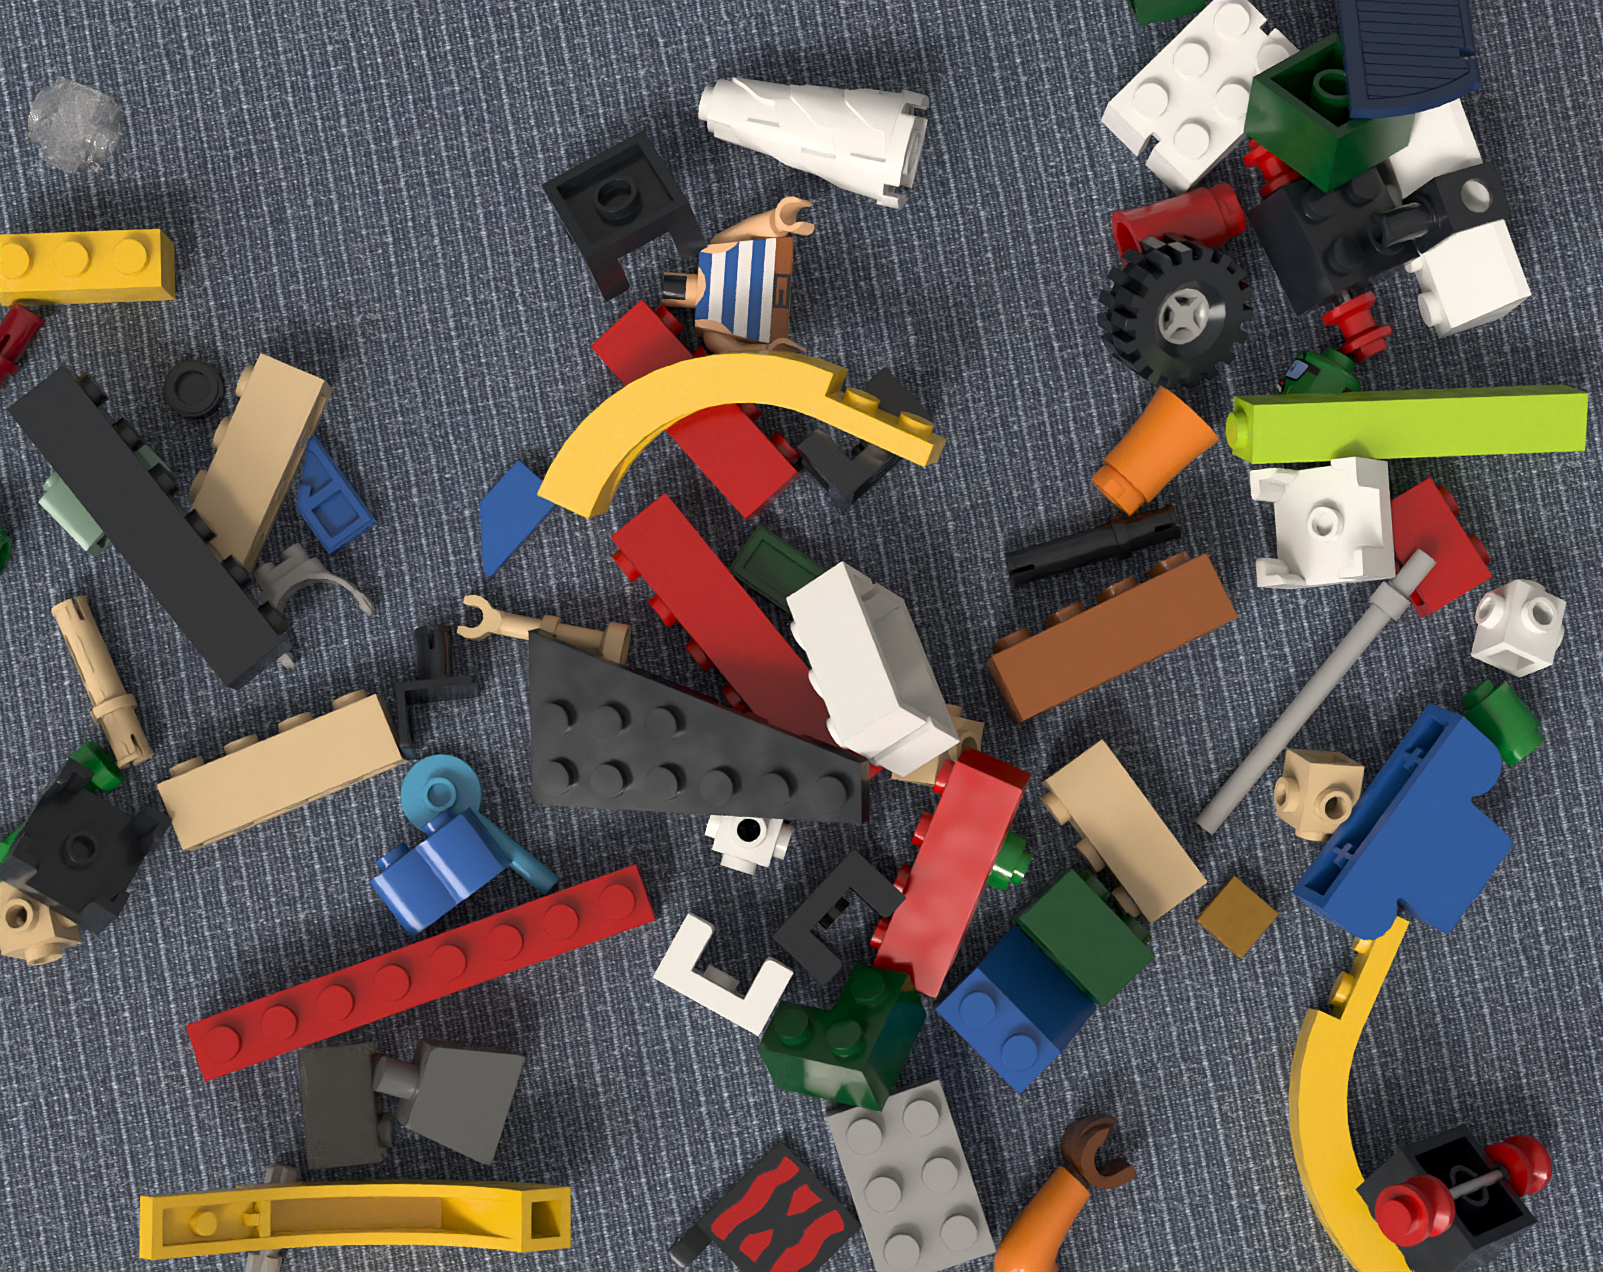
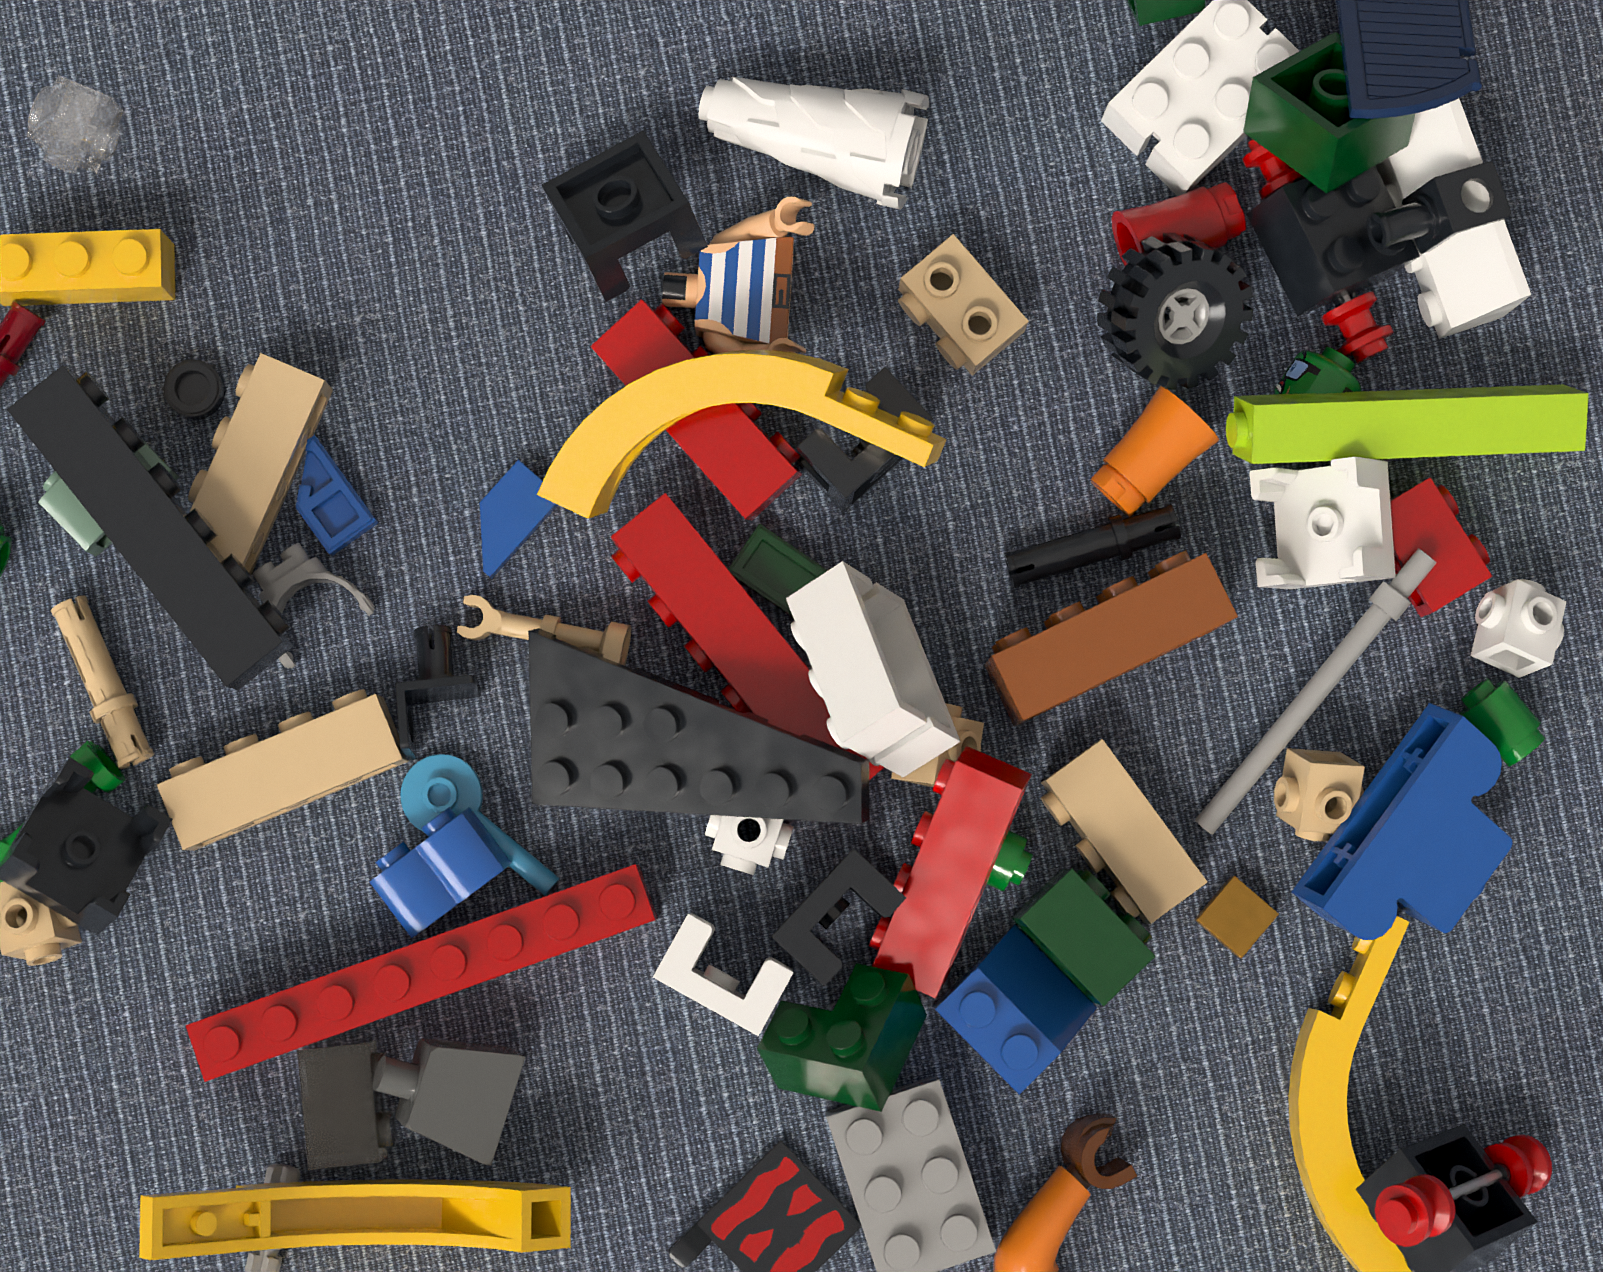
(960, 306): none -> tan brick

